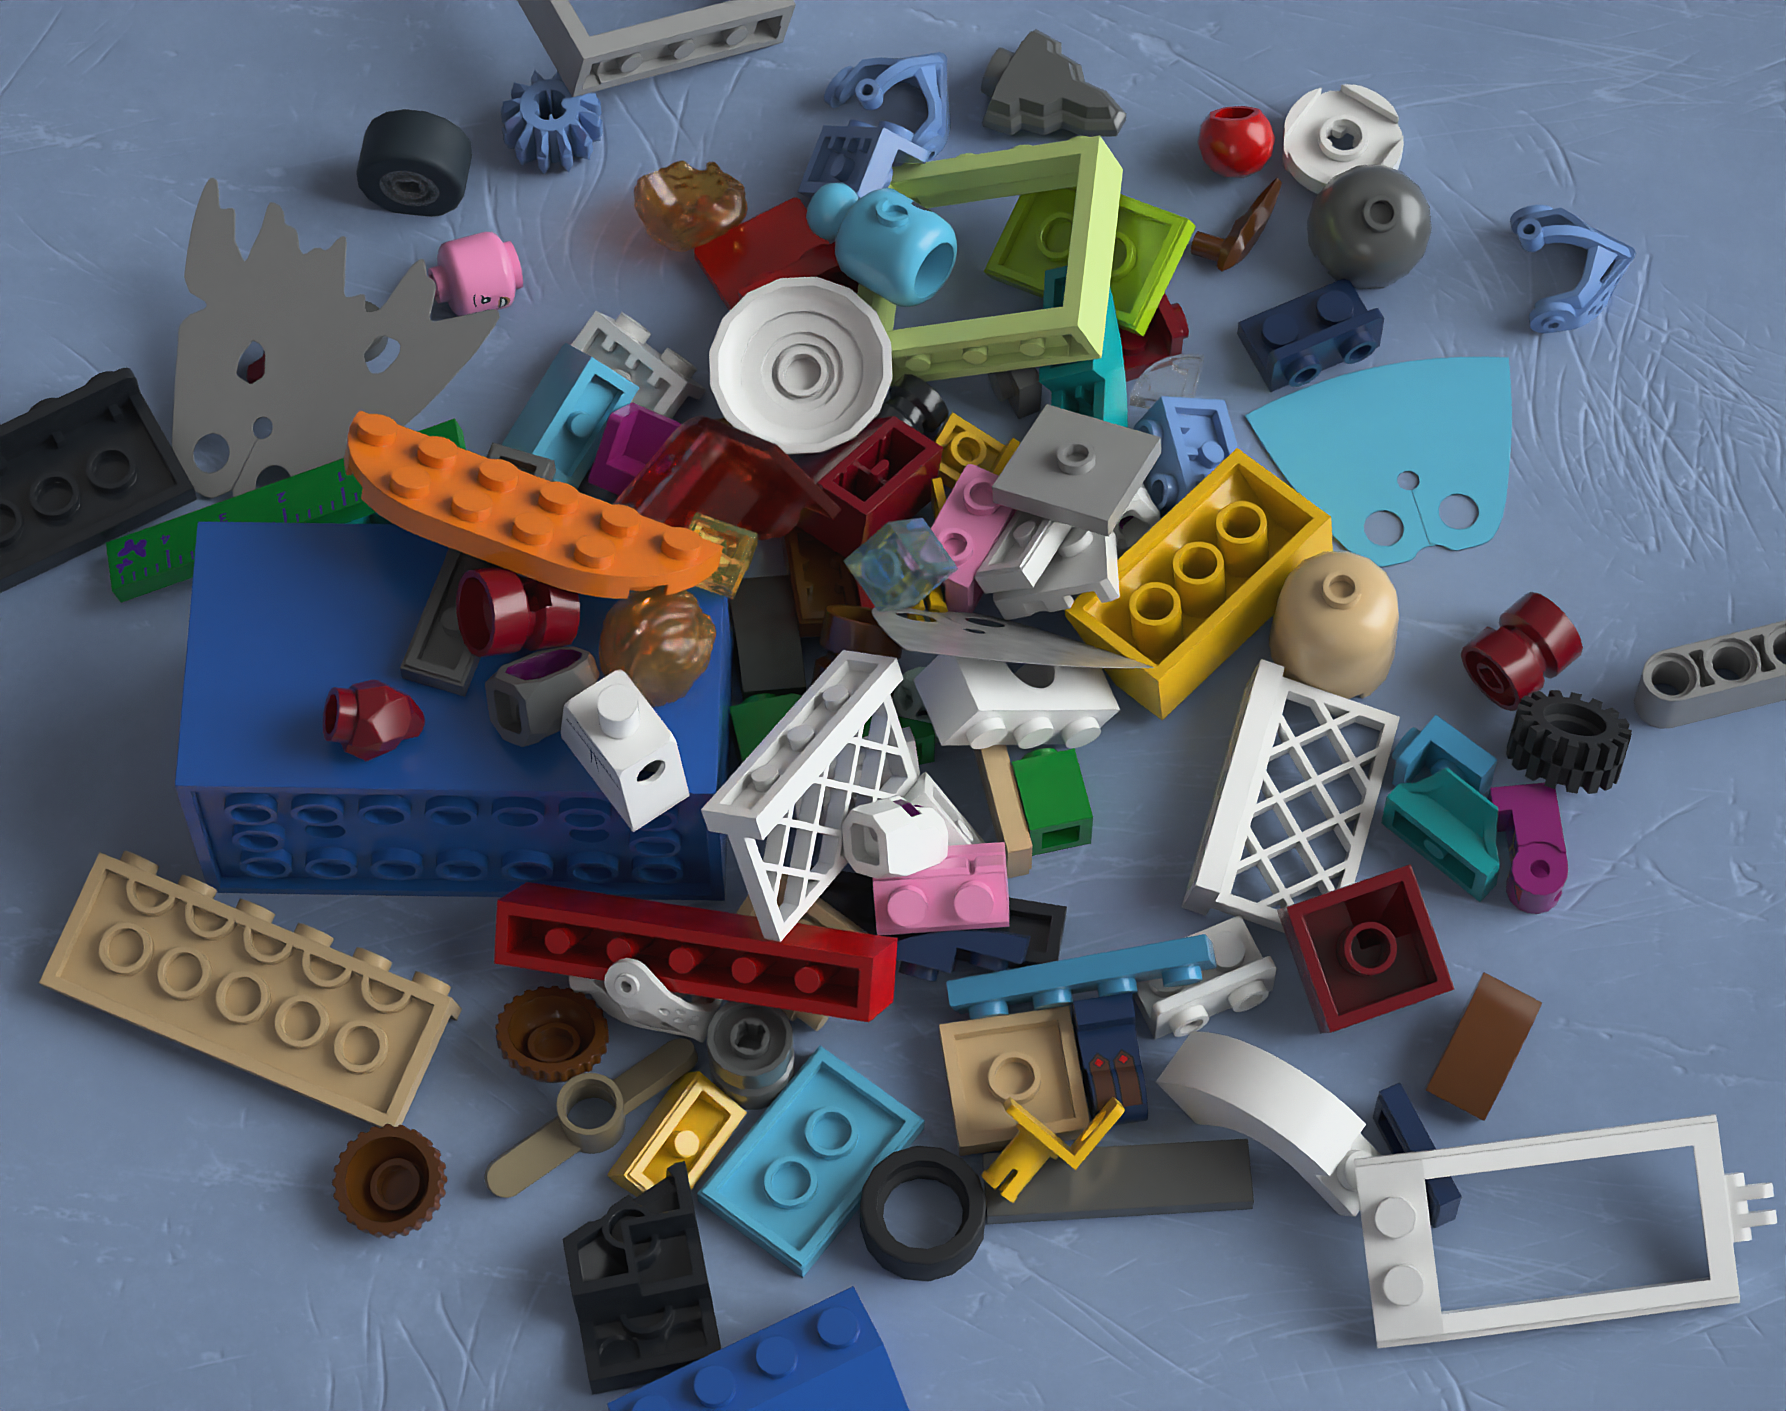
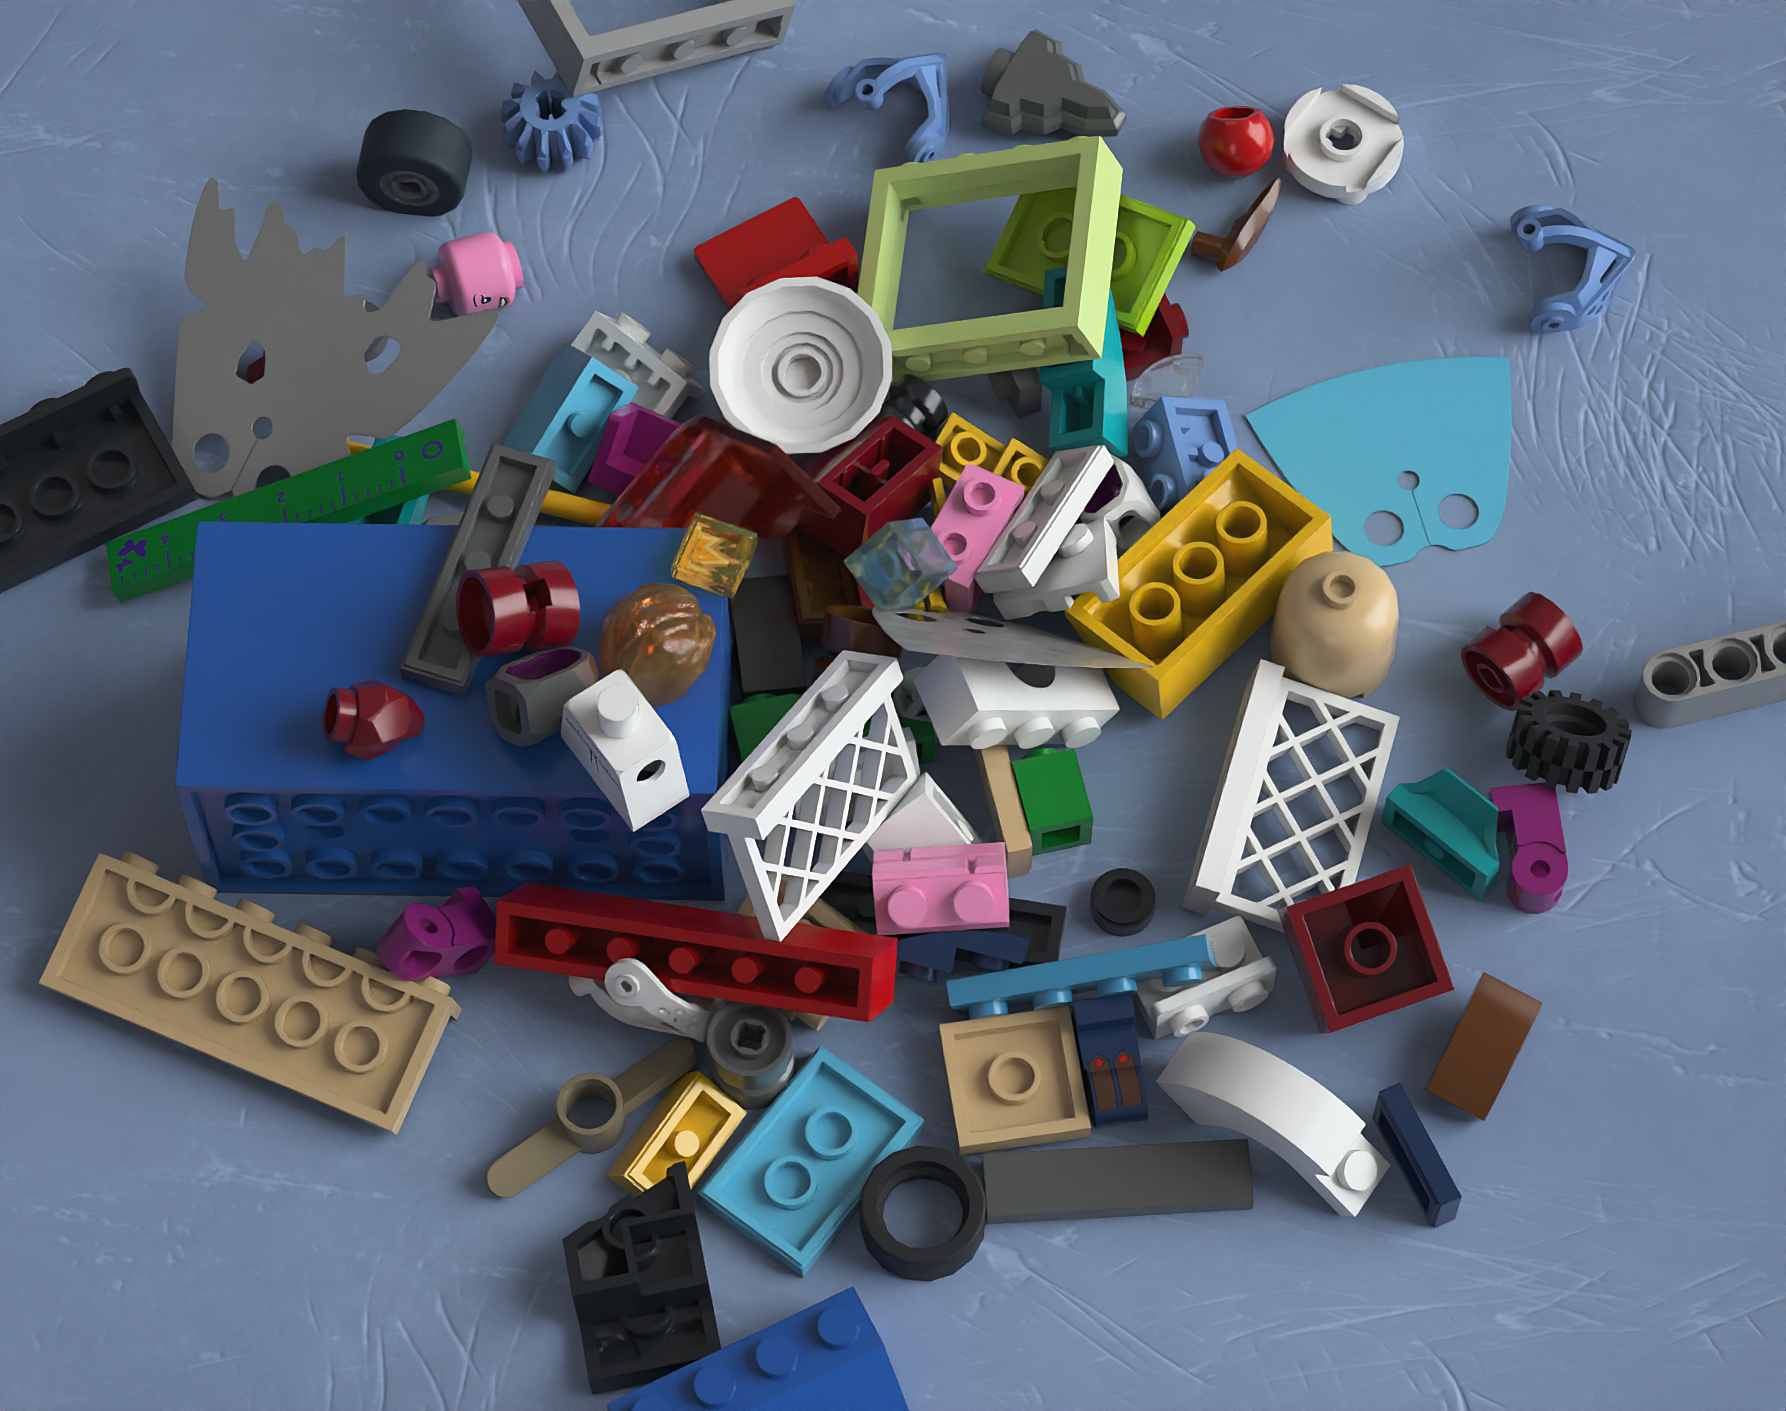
(389, 1181): reddish brown hat -> none
(440, 939): none -> magenta leg
(517, 517): orange plate -> none
(552, 1034): reddish brown hat -> none
(689, 205): clear orange hair -> none
(859, 156): medium blue bracket -> none
(885, 241): medium azure piece -> none
(893, 838): white rock -> none
(1037, 1143): yellow bracket -> none
(1077, 470): light grey plate -> none
(1122, 902): none -> black tile
(1311, 334): dark blue bracket -> none
(1369, 226): dark grey cylinder -> none
(1402, 1249): white animal -> none
(1439, 748): dark azure bracket -> none

